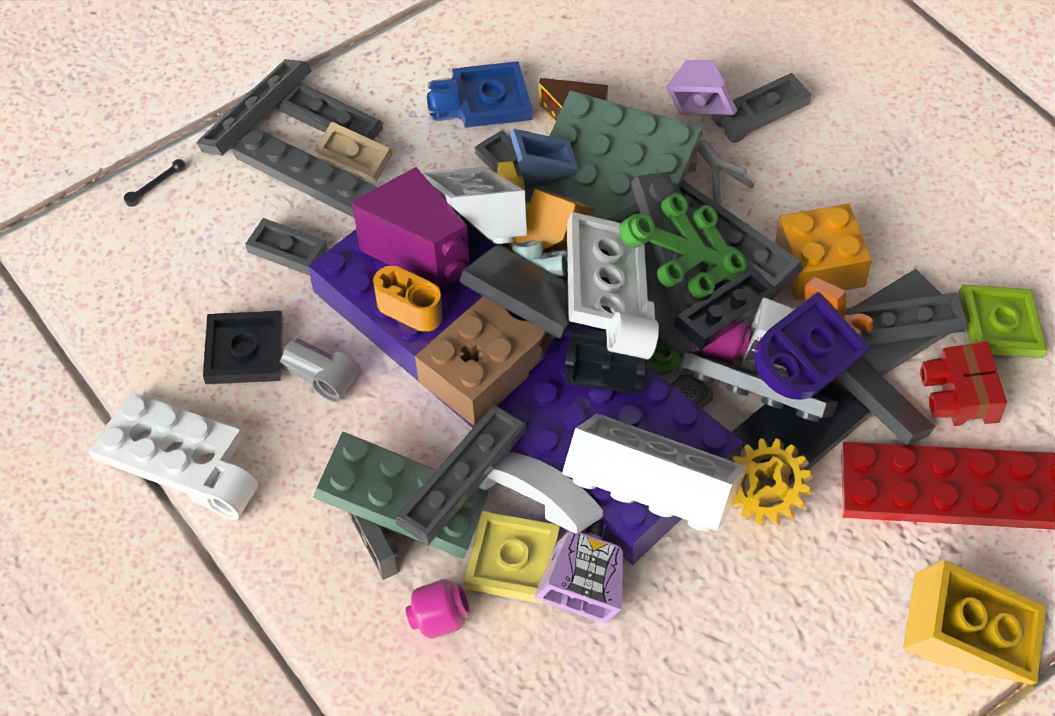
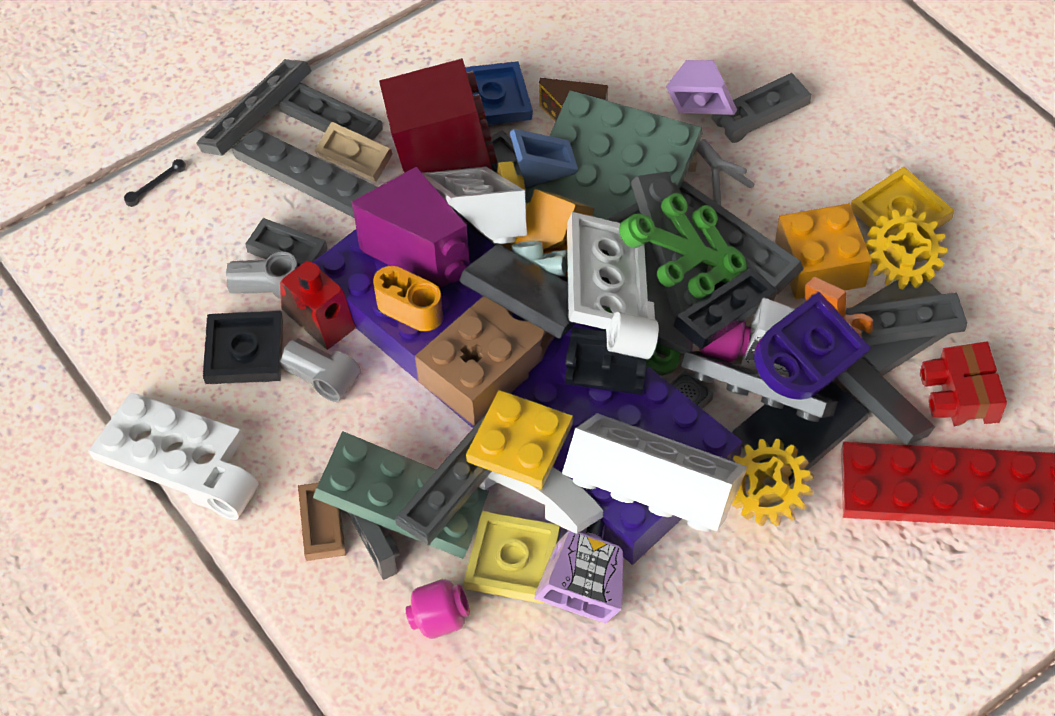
(260, 275): none -> light grey piece
(308, 295): none -> red torso
(320, 526): none -> medium nougat tile
(438, 119): none -> dark red container
(519, 439): none -> yellow plate
(901, 192): none -> yellow plate
(918, 239): none -> yellow gear
(974, 624): yellow slope -> none
(1004, 319): lime tile -> none

